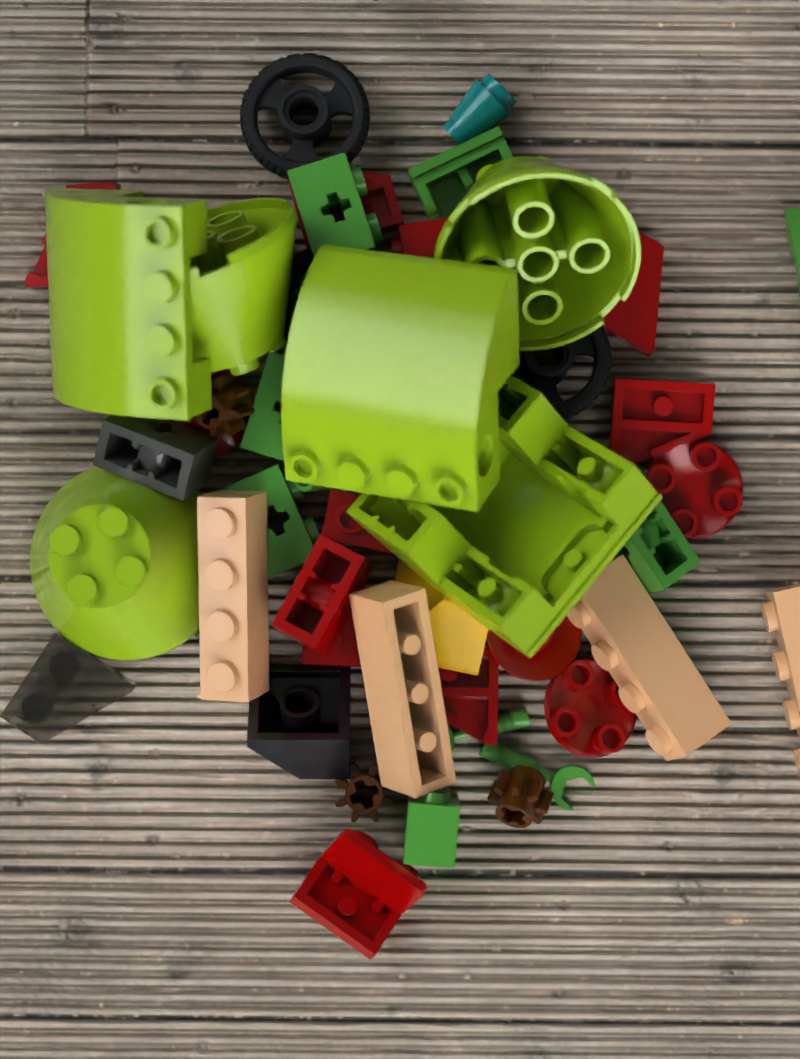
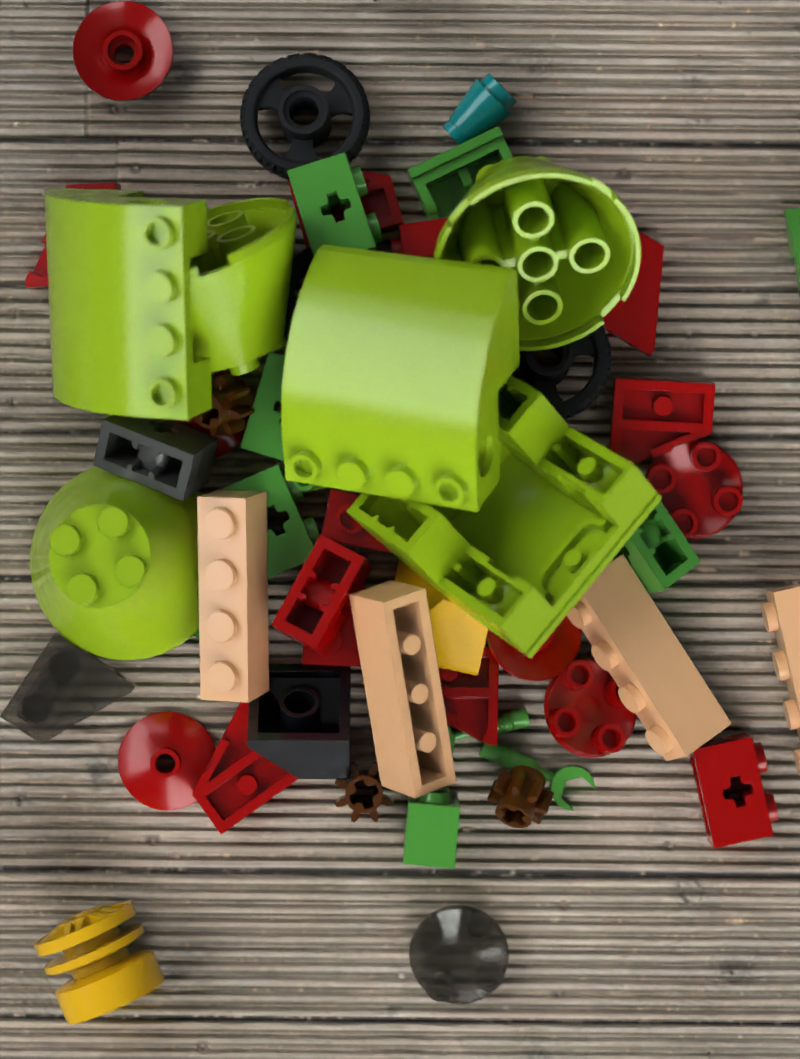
(99, 961): none -> yellow wheel
(121, 26): none -> red dish
(164, 734): none -> red dish
(238, 777): none -> red wing
(358, 891): red bracket -> none
(459, 954): none -> clear smoke dish
(724, 818): none -> red brick

